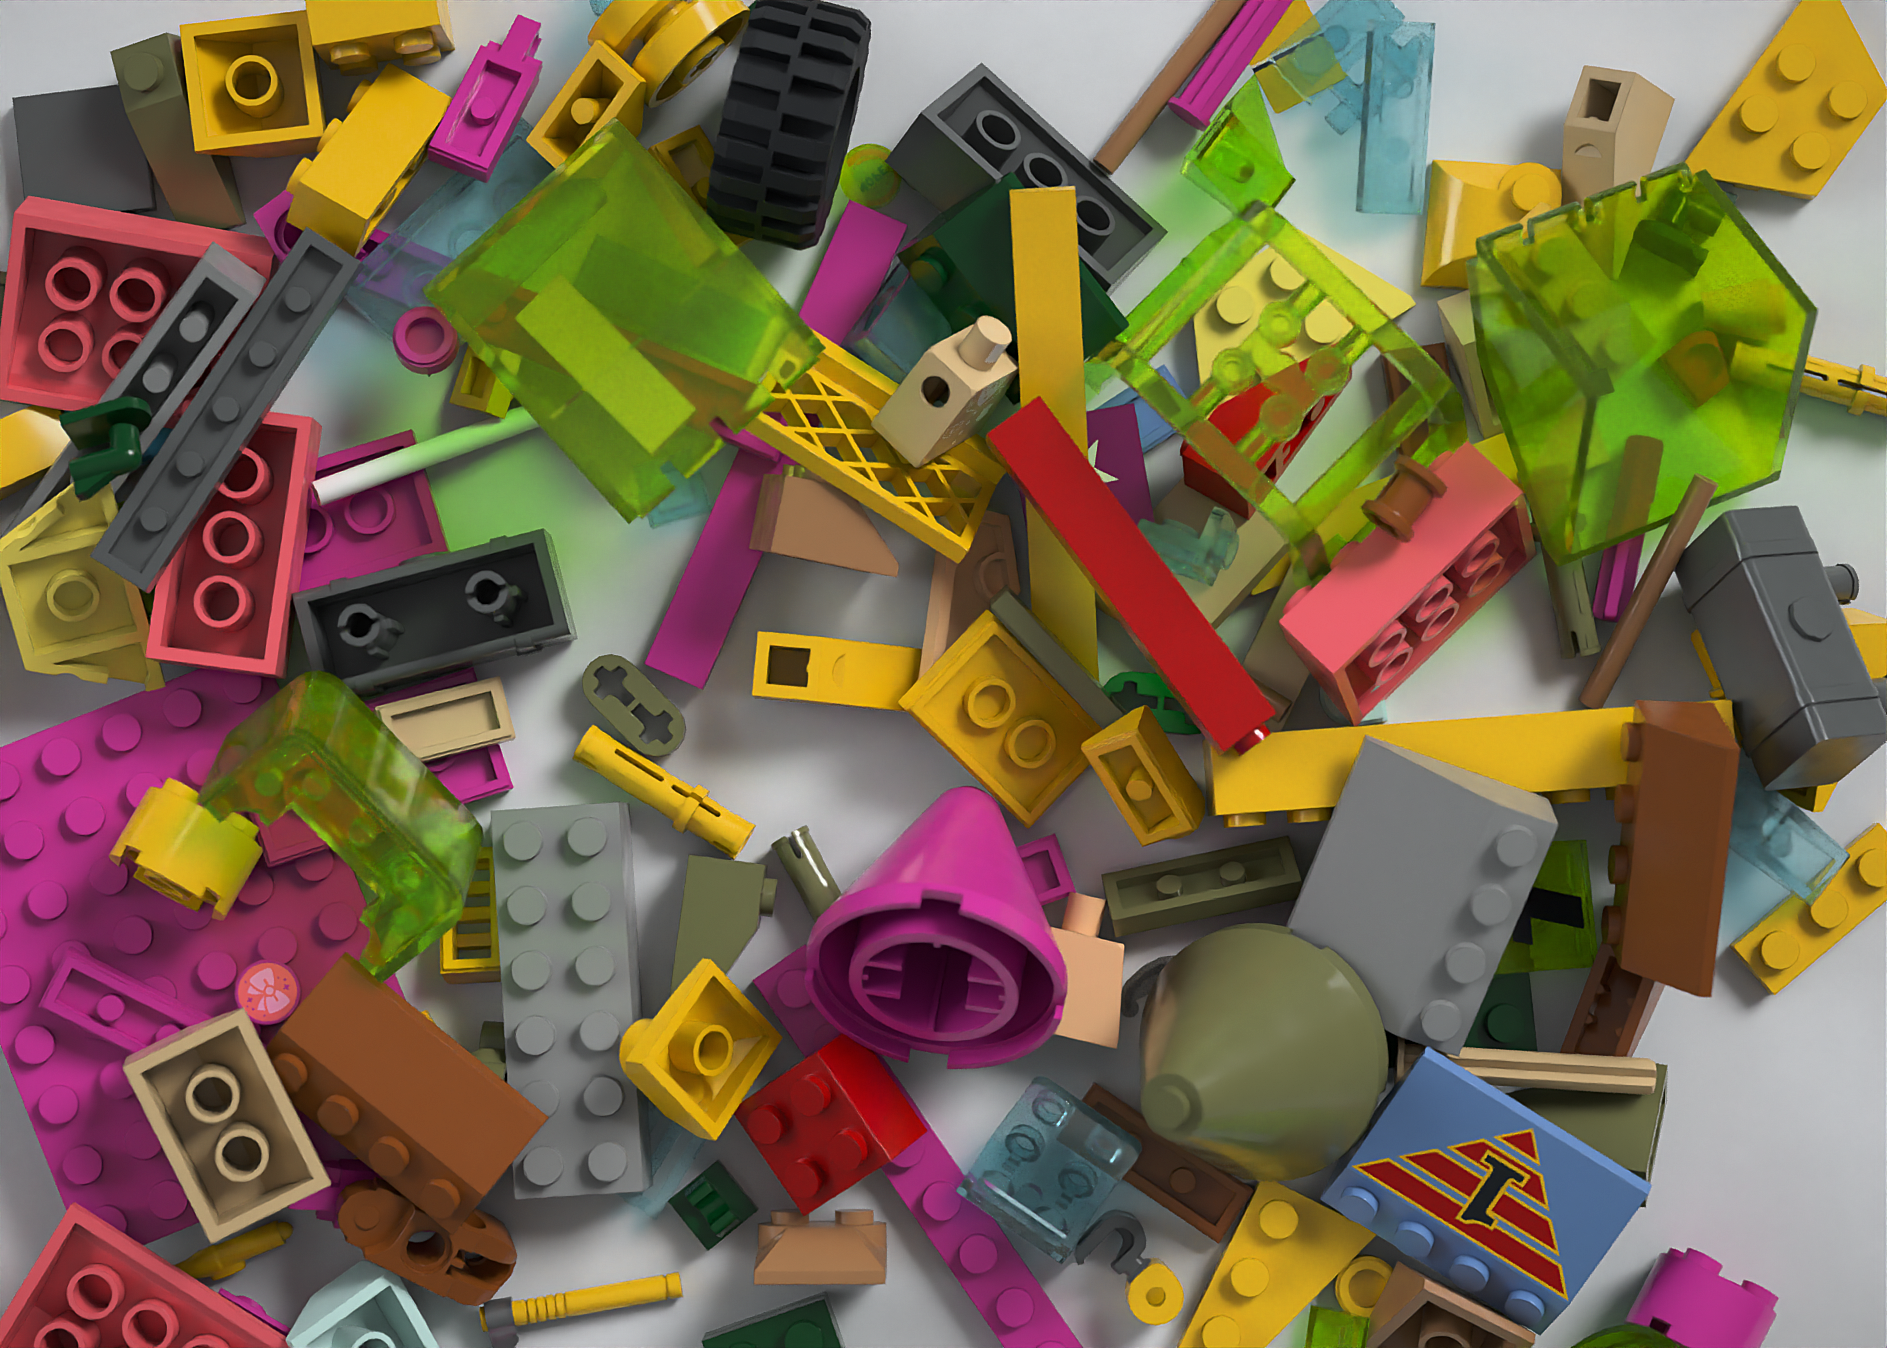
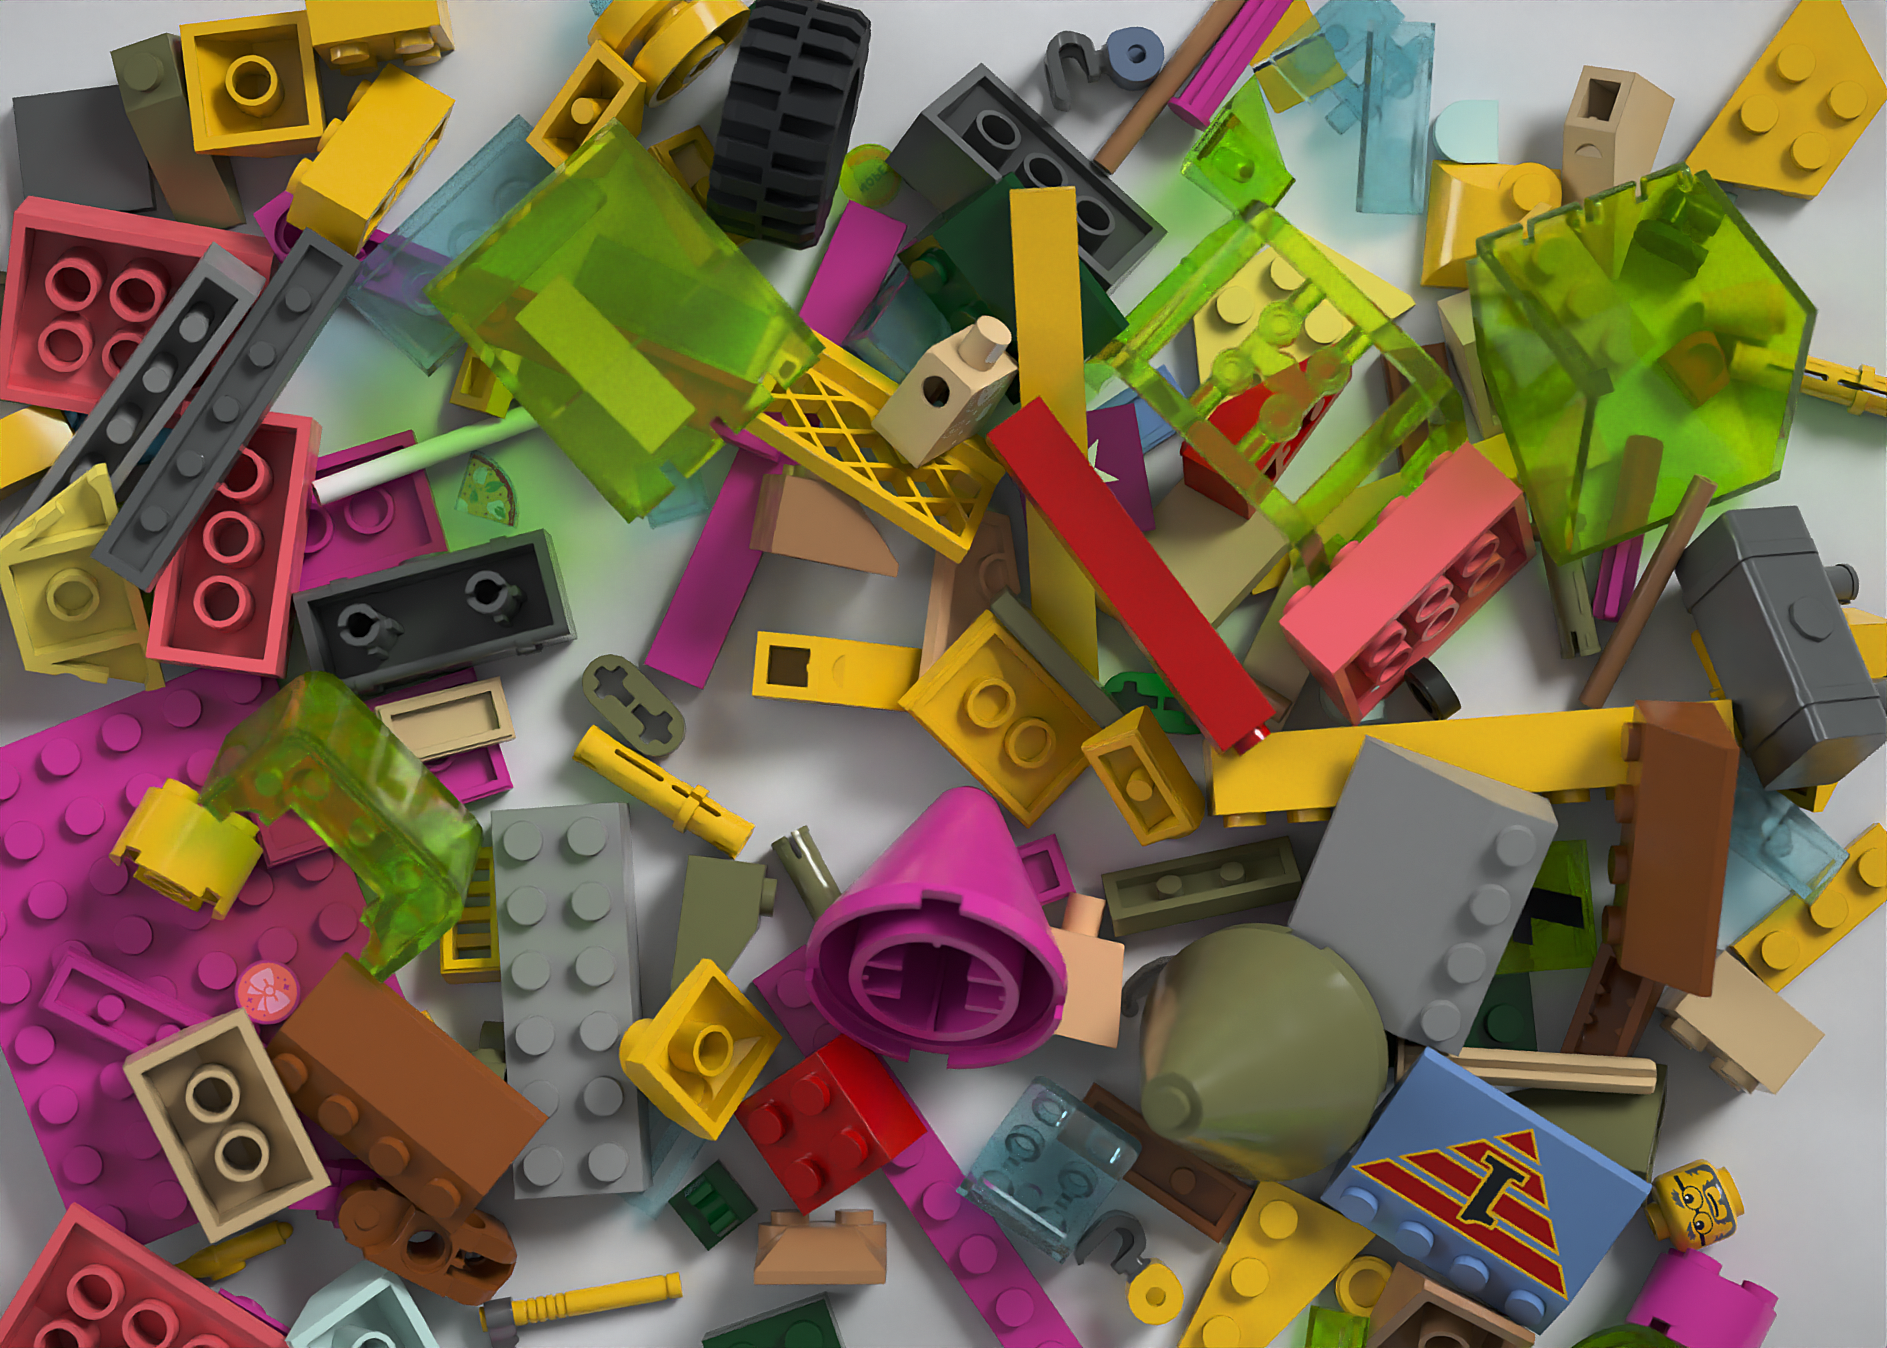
(113, 422): dark green piece -> none
(425, 340): dark pink tile -> none
(488, 492): none -> clear light blue tile
(489, 103): dark pink hinge -> none
(1128, 57): none -> leg
(1191, 556): clear light blue bracket -> none
(1404, 498): dark orange bush -> none
(1432, 690): none -> pearl dark grey tile
(1468, 132): none -> light aqua tile
(1694, 1206): none -> yellow head
(1743, 1026): none -> tan brick

